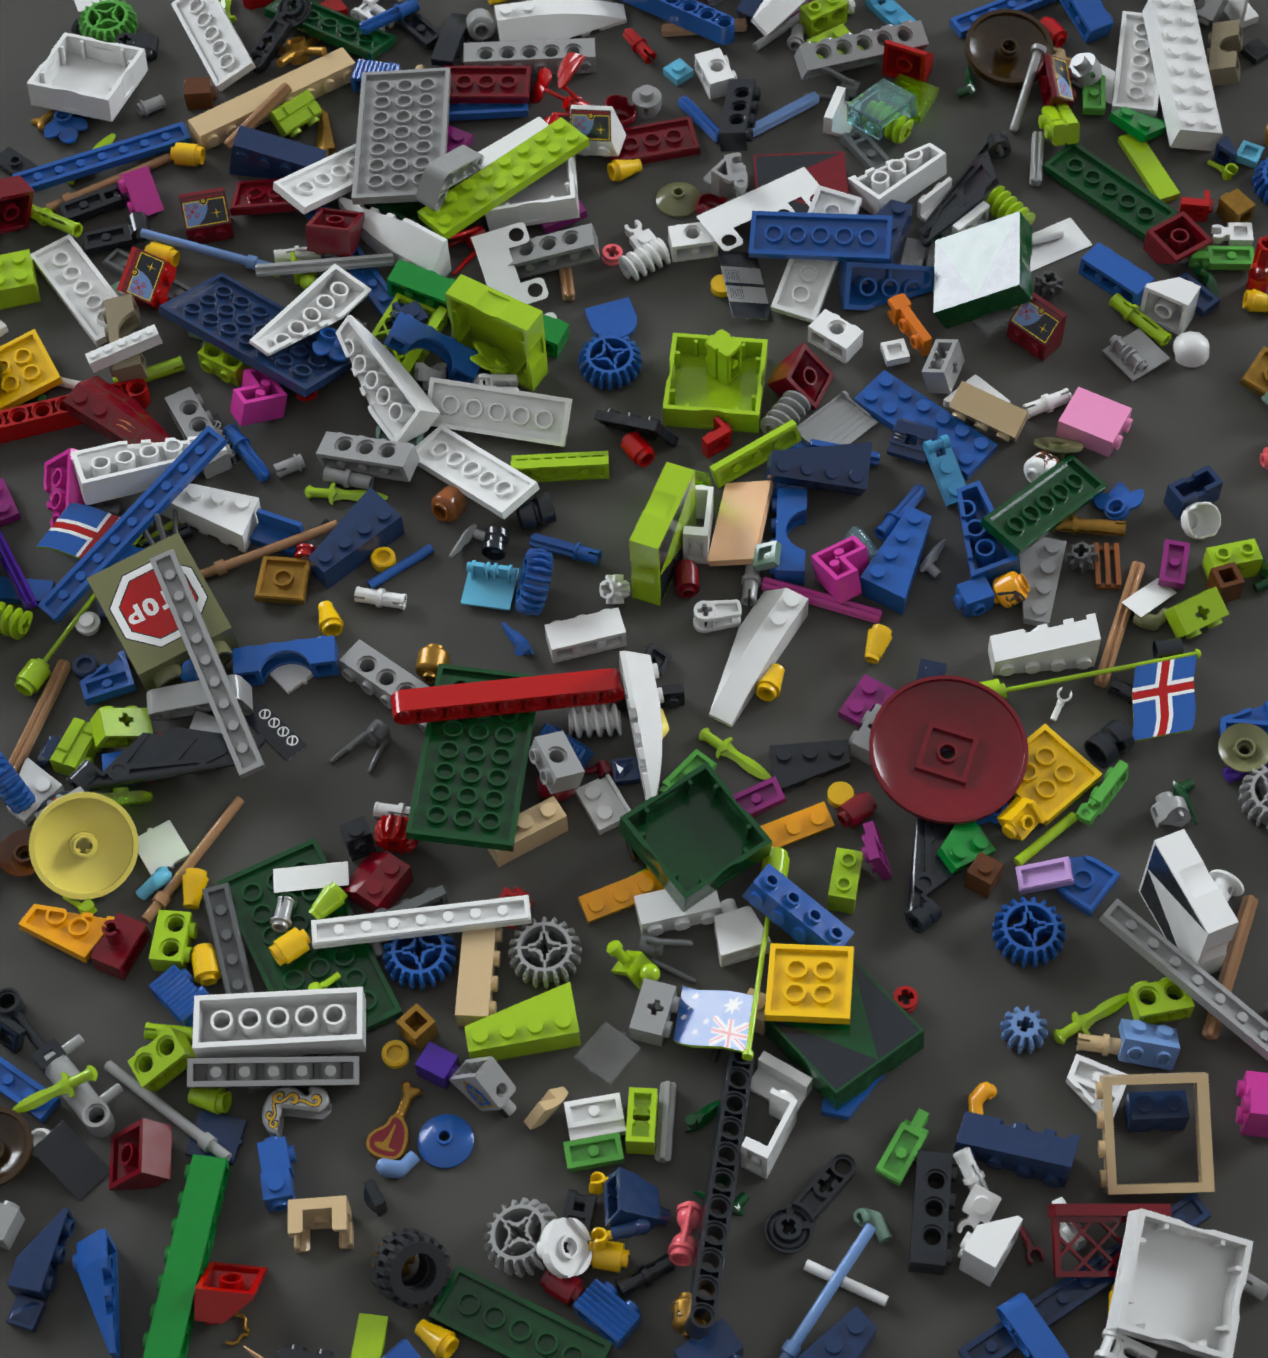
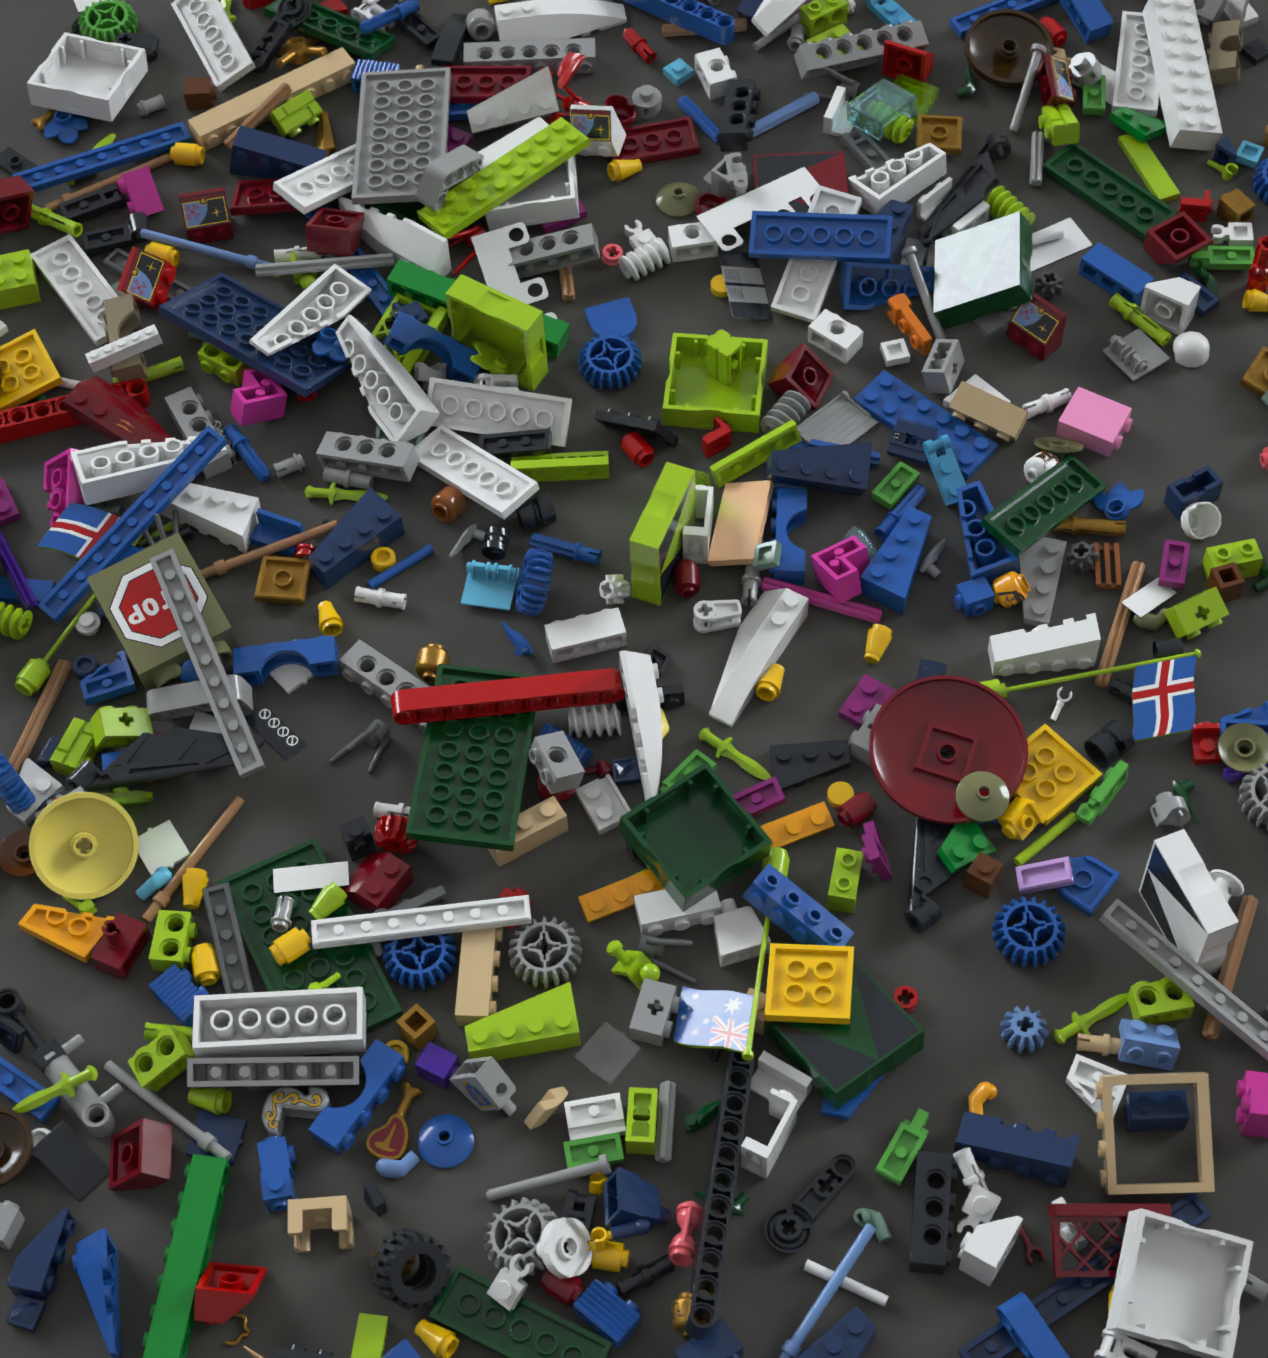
(338, 1126): none -> blue arch
(508, 1284): none -> white plate
(517, 443): none -> black plate
(518, 103): none -> white wedge
(551, 1178): none -> light grey bar
(895, 485): none -> bright green plate
(909, 254): none -> light grey bar
(941, 131): none -> pearl gold plate
(981, 807): none -> olive dish
(1205, 743): none -> red bracket

